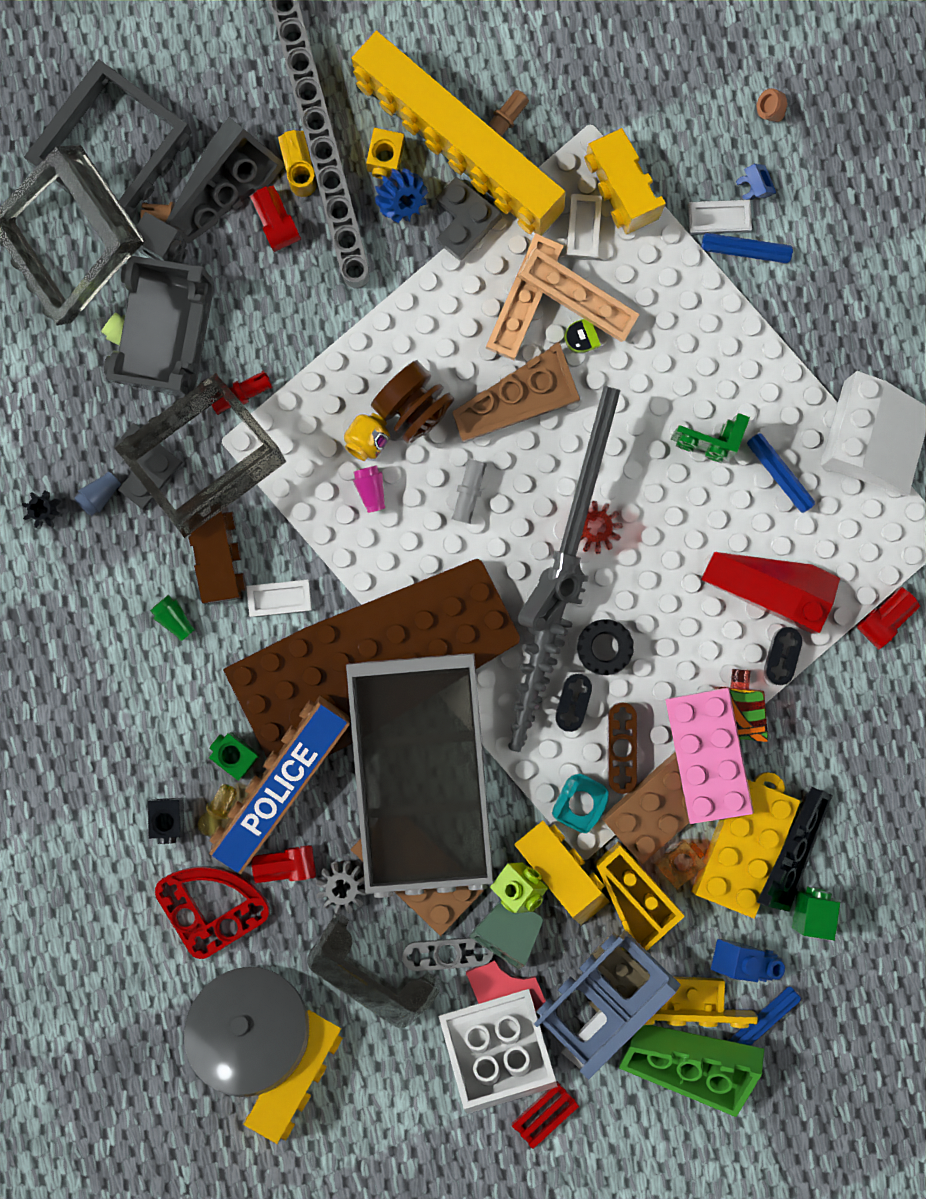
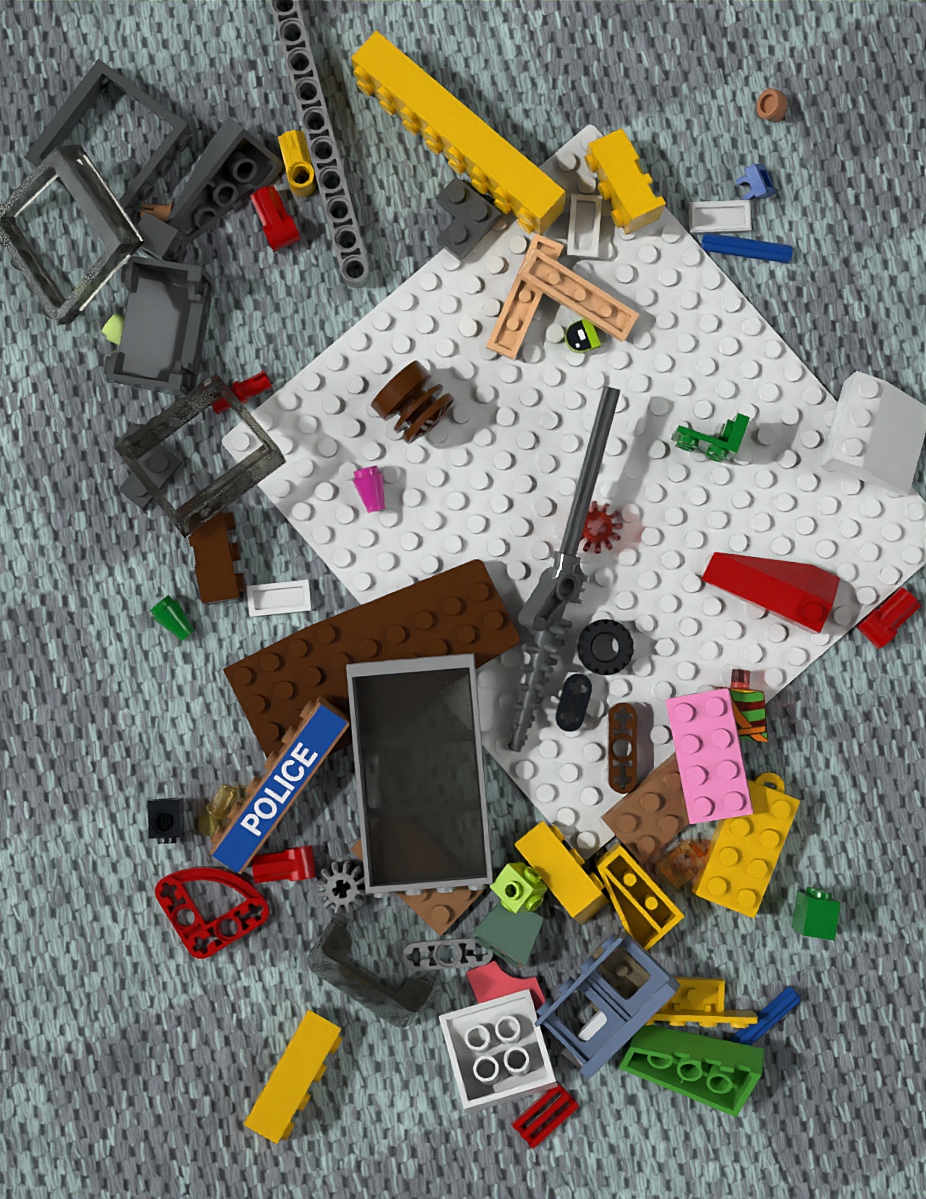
(43, 517): black gear -> none
(96, 494): sand blue cone -> none
(246, 1032): dark grey dish -> none
(248, 755): green brick -> none
(366, 436): yellow head -> none
(381, 141): yellow brick -> none
(401, 195): blue gear -> none
(469, 491): light grey pin -> none
(508, 112): medium nougat axle -> none
(528, 392): medium nougat wing -> none
(574, 784): teal piece -> none
(746, 962): blue brick -> none
(781, 472): blue axle -> none
(790, 658): black beam -> none
(794, 856): black wing -> none

